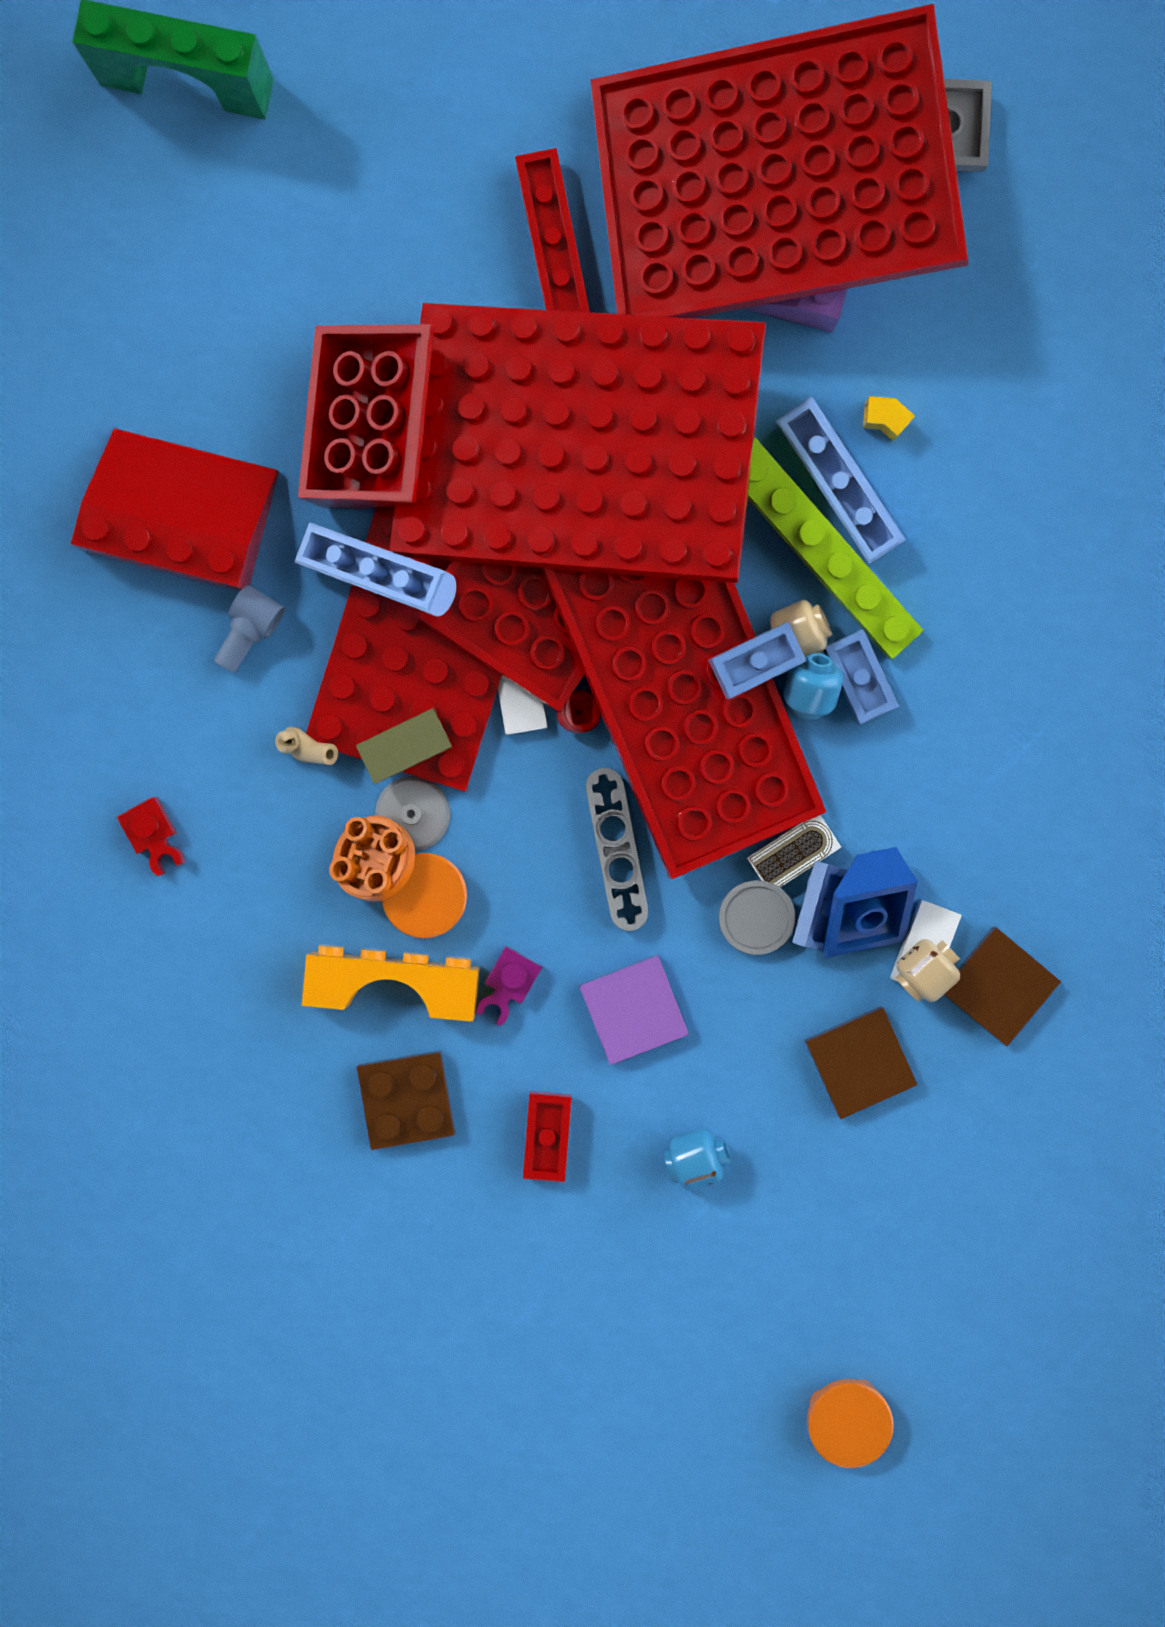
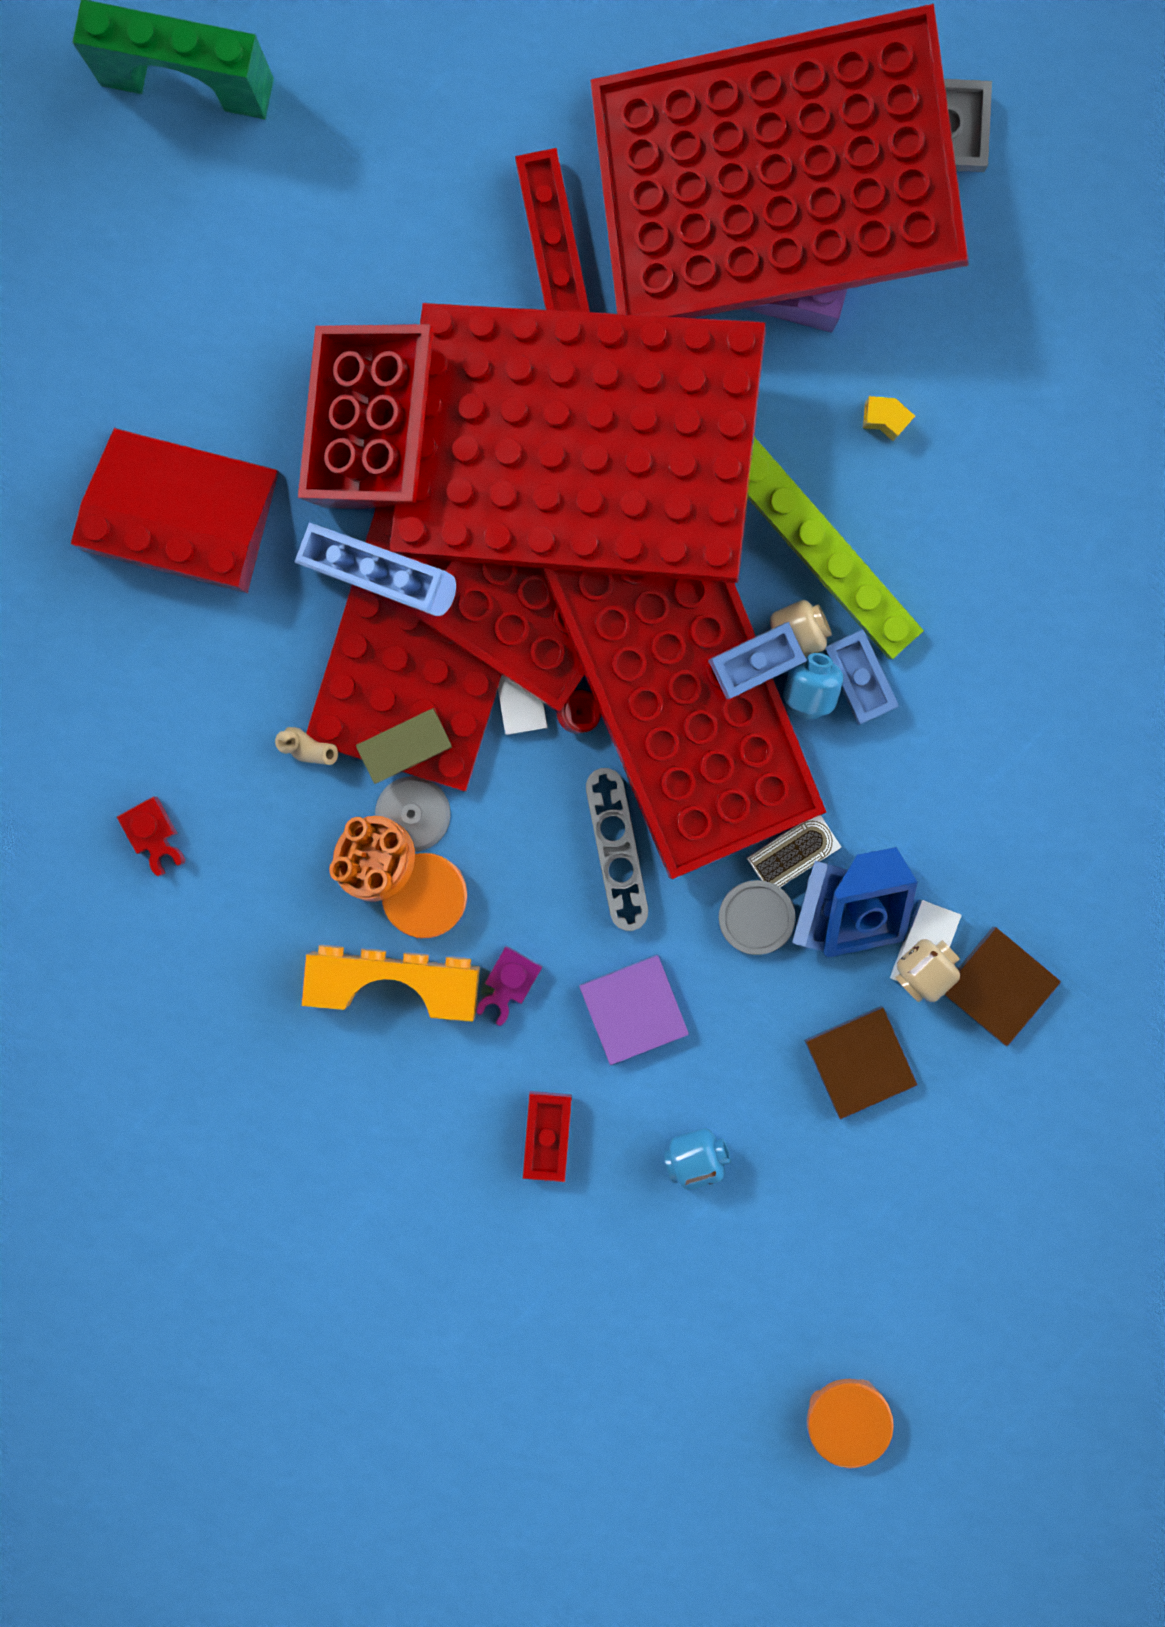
(252, 618): sand blue pin -> none
(406, 1100): reddish brown plate -> none
(840, 480): light blue brick -> none

